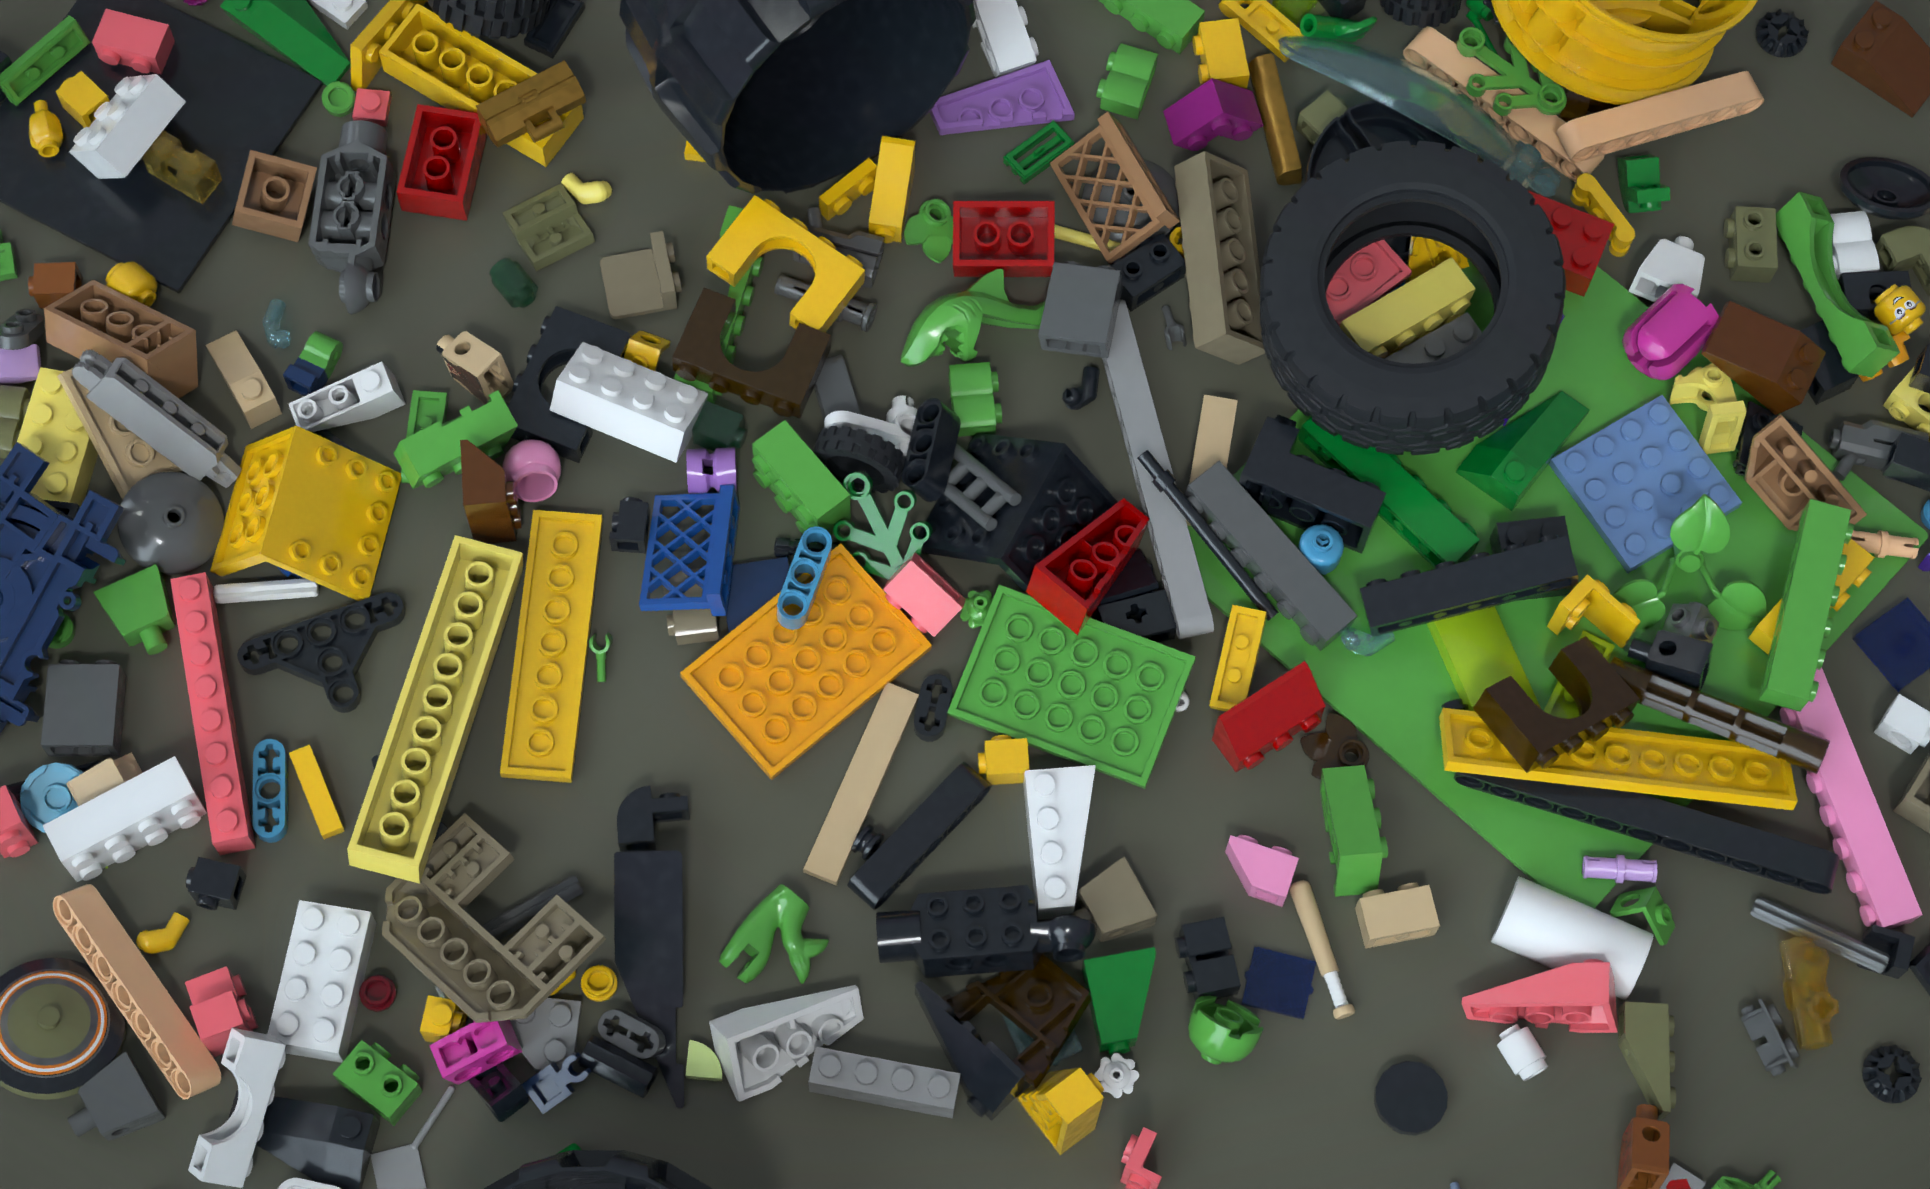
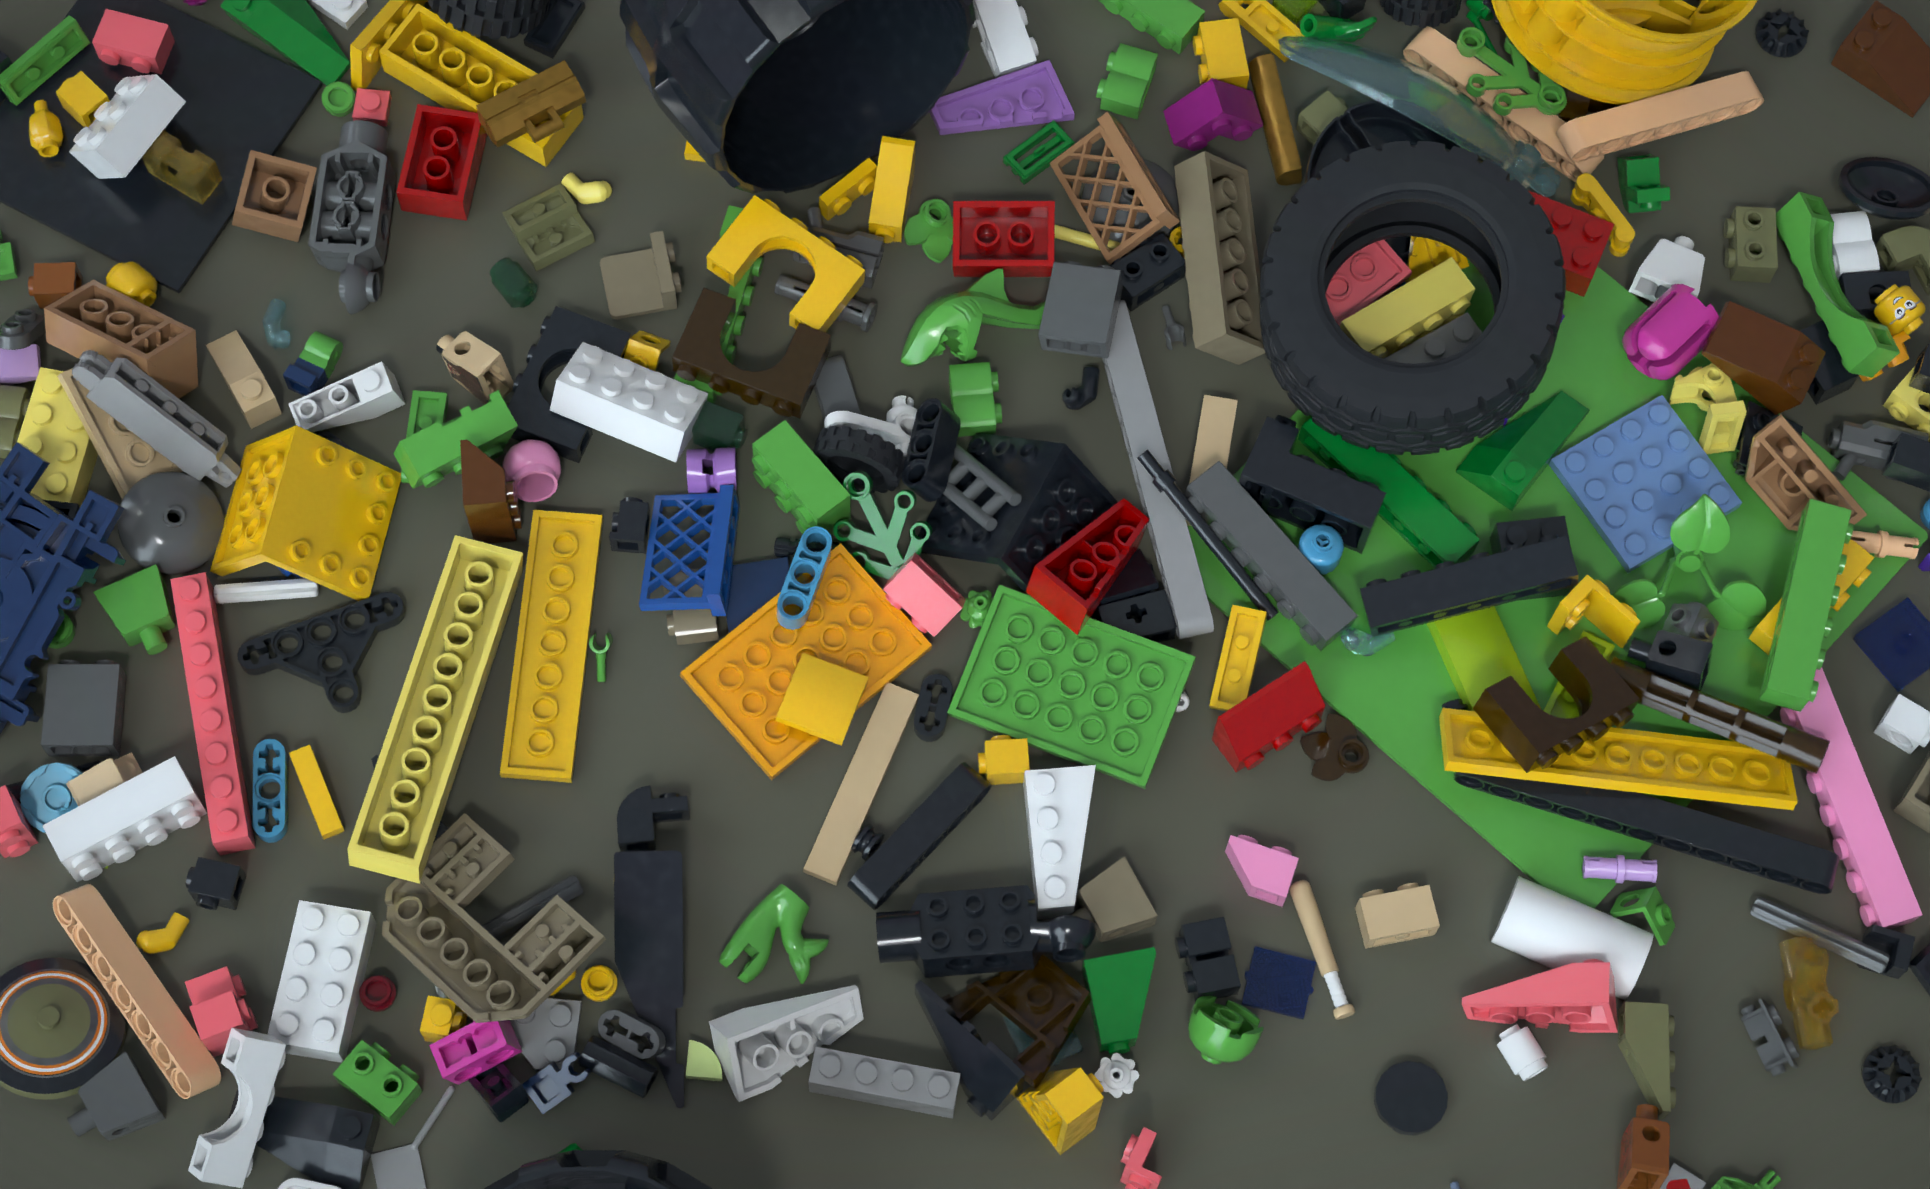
(822, 699): none -> yellow slope
(1352, 829): bright green wedge -> none

